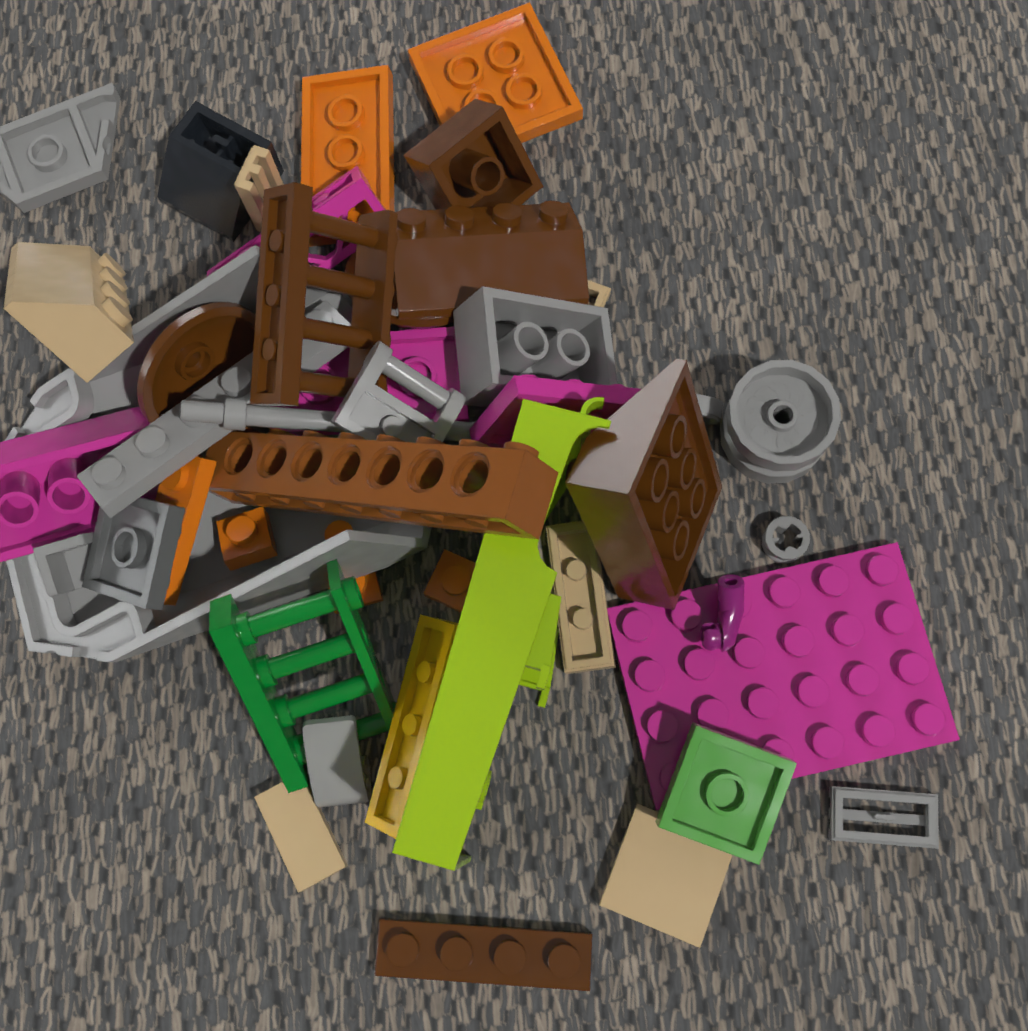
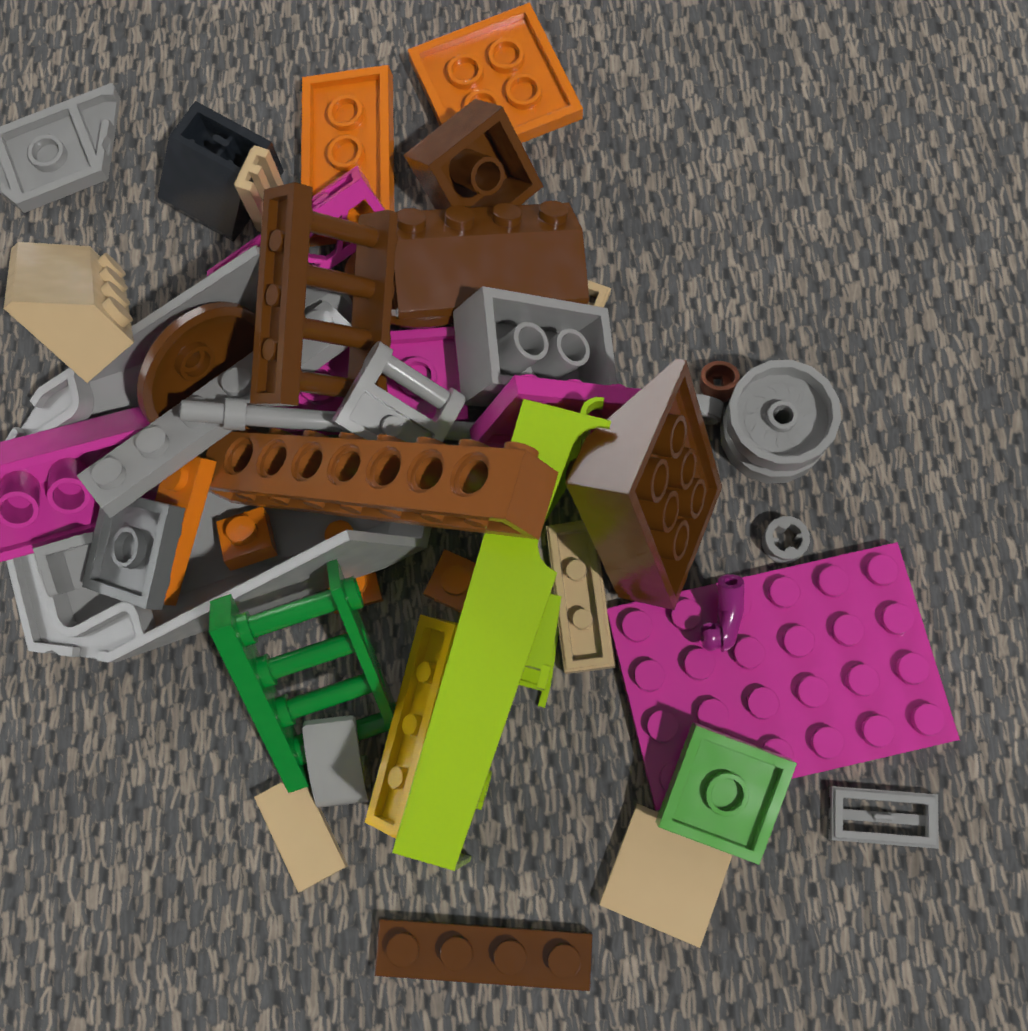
(719, 370): none -> copper hinge

